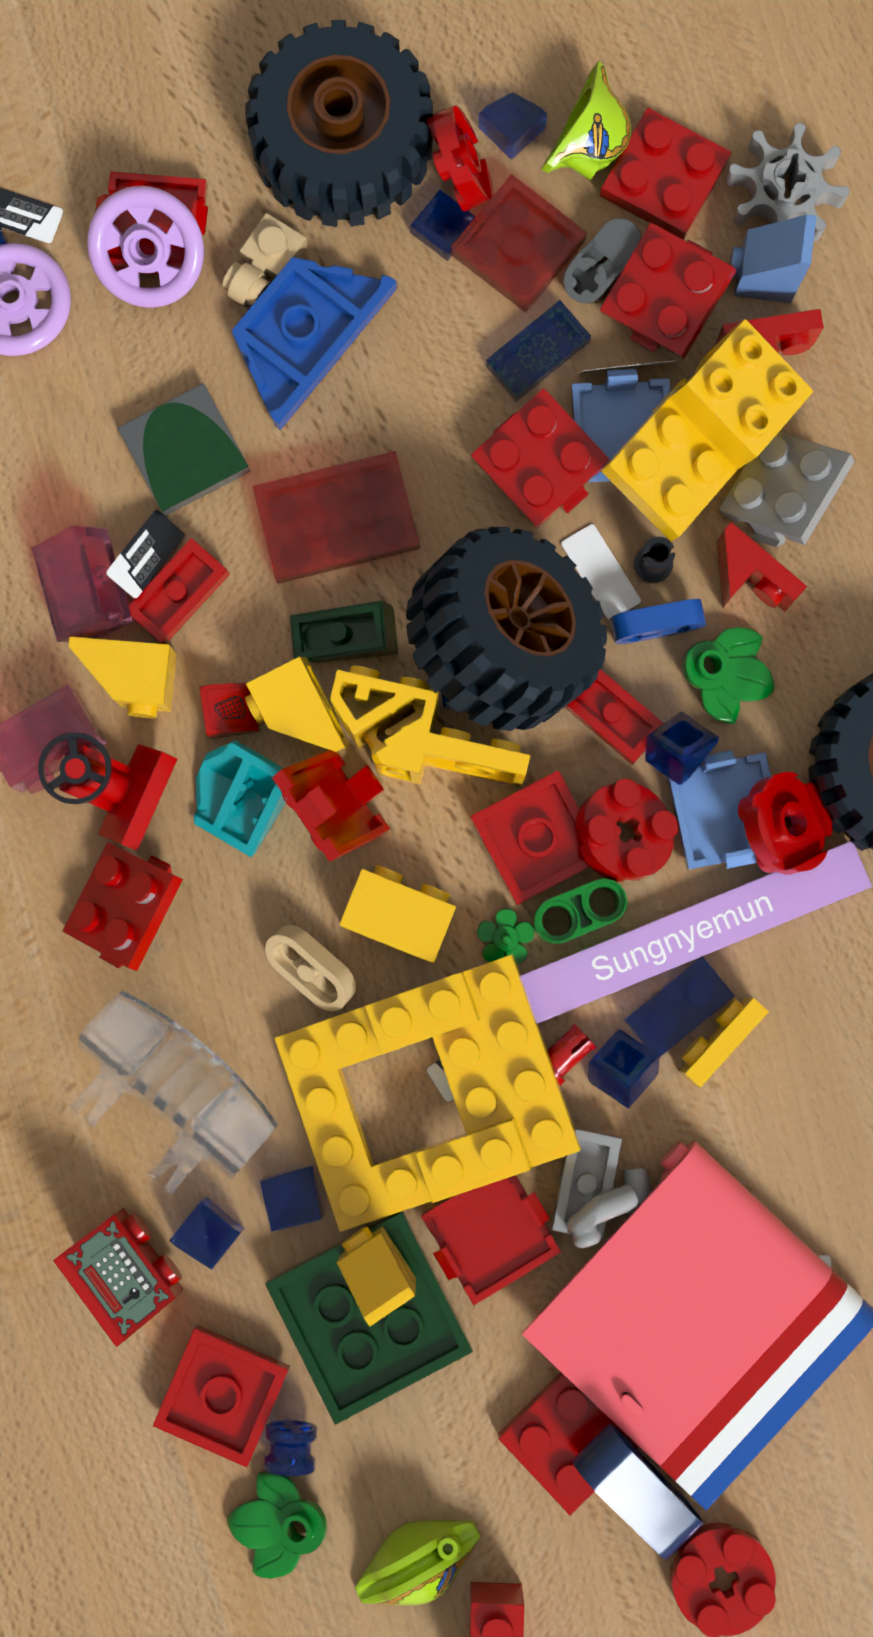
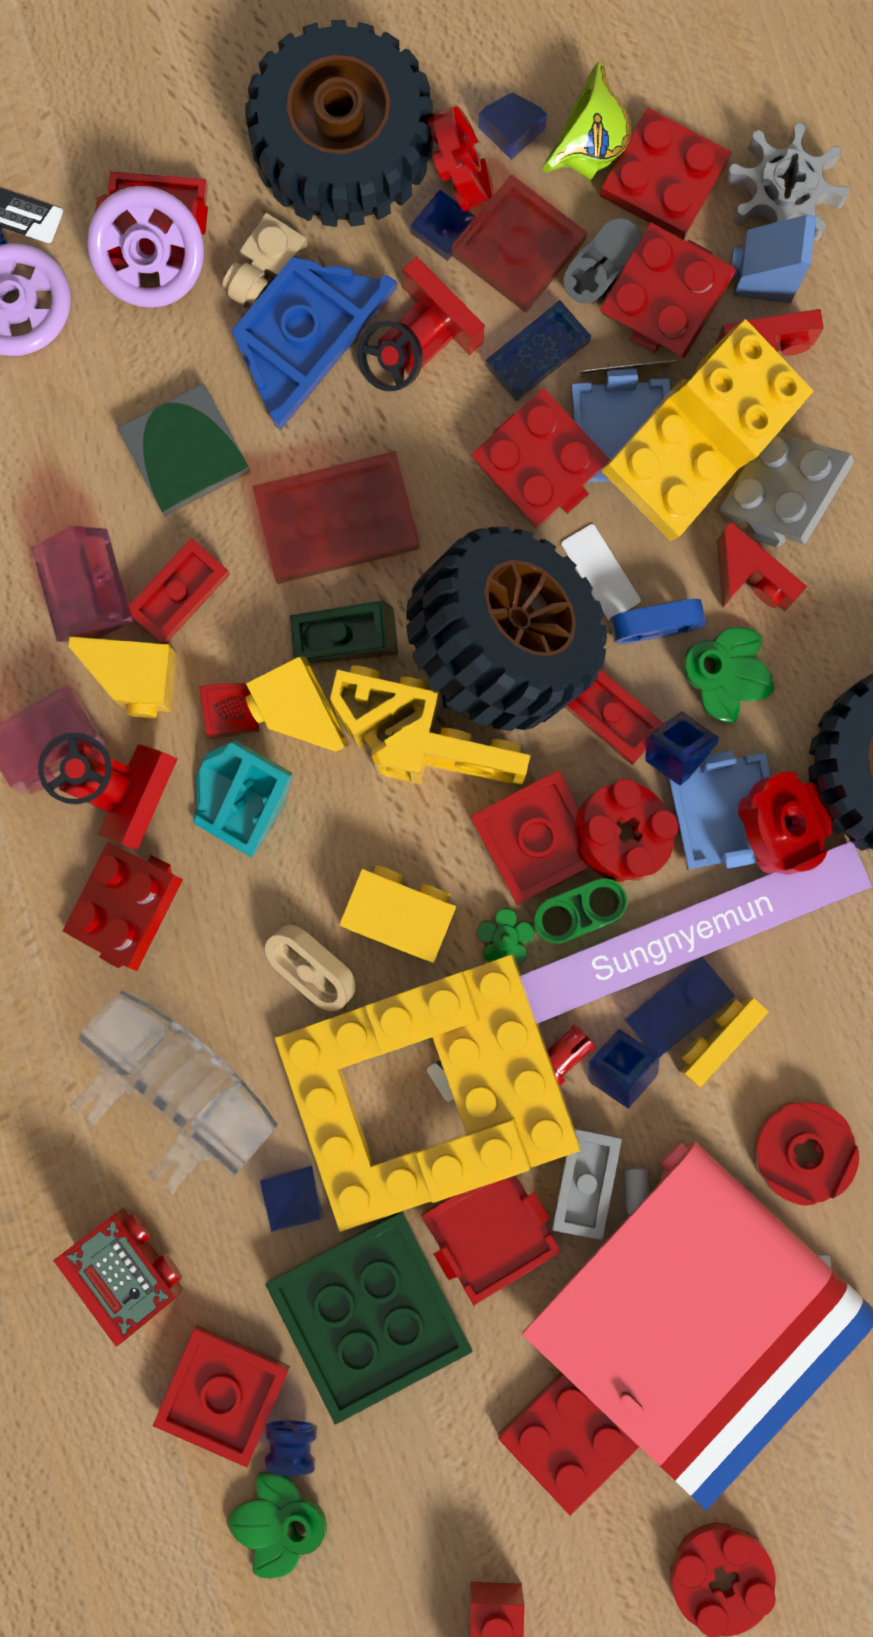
(145, 554): sticker -> none
(206, 1233): clear blue slope -> none
(332, 804): red piece -> none
(376, 1273): yellow slope -> none
(417, 1562): lime hat -> none
(422, 330): none -> red piece
(600, 1209): light grey arm -> none
(637, 1491): beam -> none
(647, 568): black pin -> none
(833, 1141): none -> red plate

